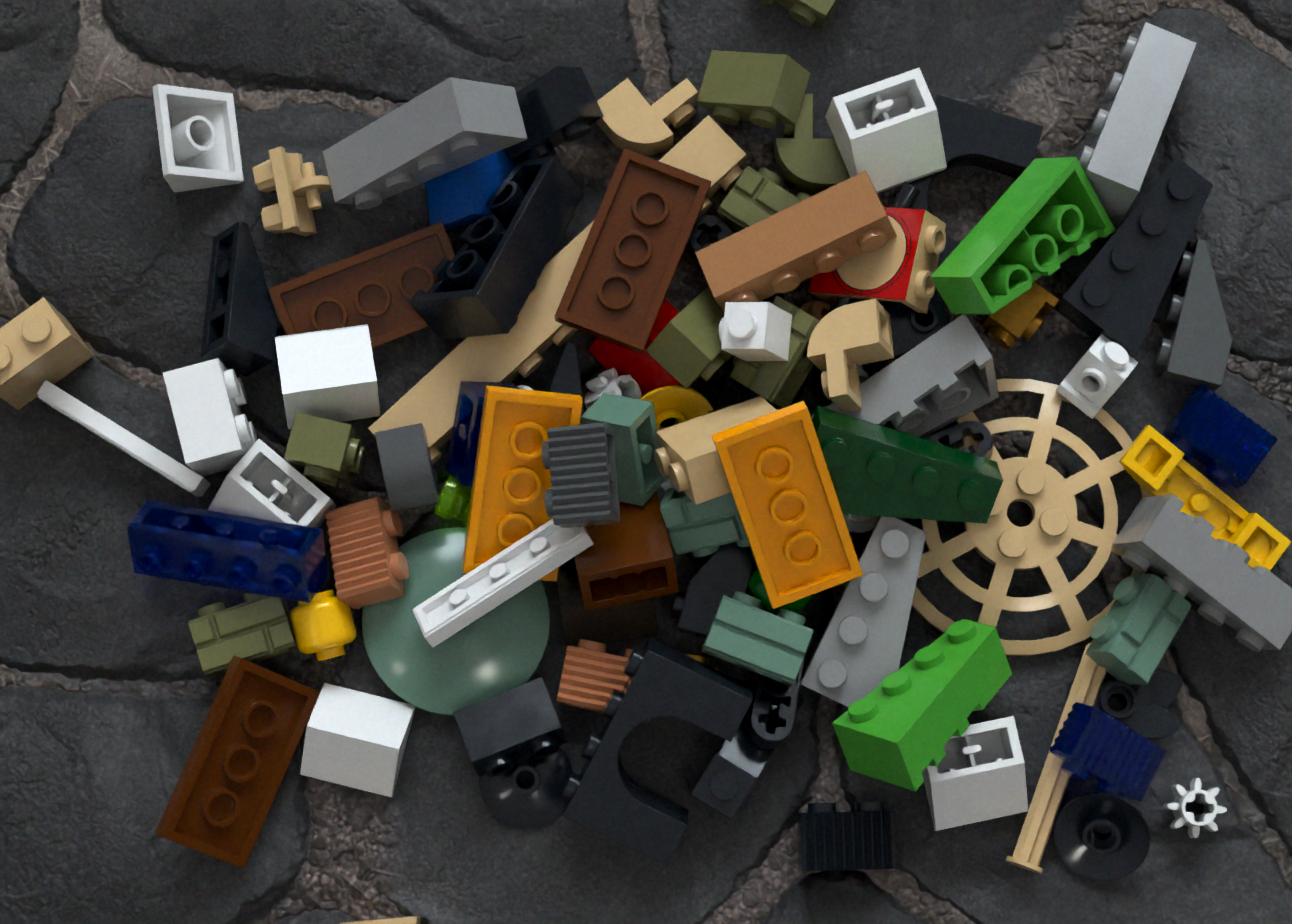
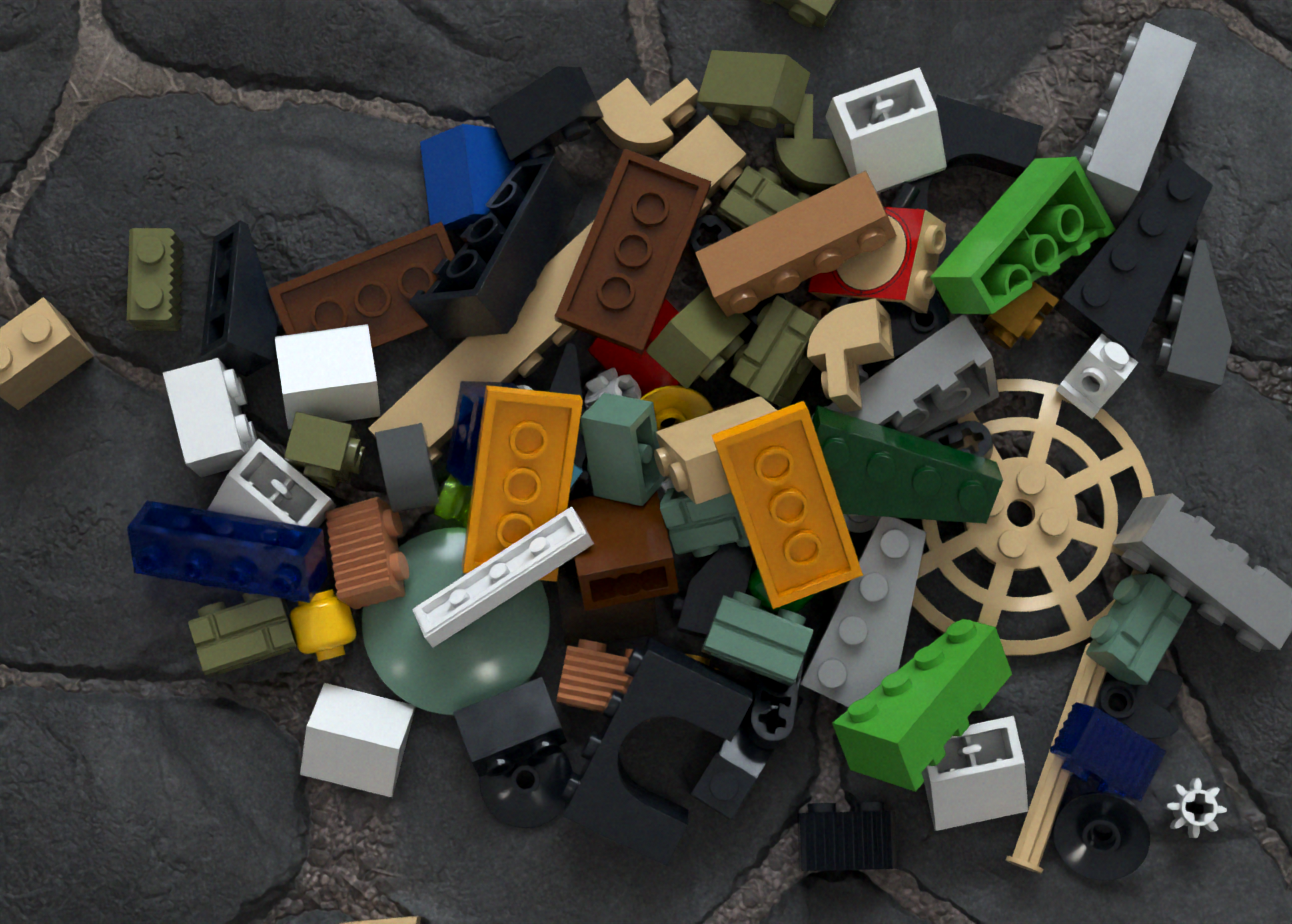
(123, 439): white tile -> none
(154, 279): none -> olive brick
(197, 137): white slope -> none
(237, 762): reddish brown plate -> none
(296, 190): tan hips -> none
(424, 140): light grey wedge -> none
(582, 475): dark grey brick -> none
(755, 331): white brick -> none
(1162, 470): yellow slope -> none
(1219, 438): clear blue brick -> none

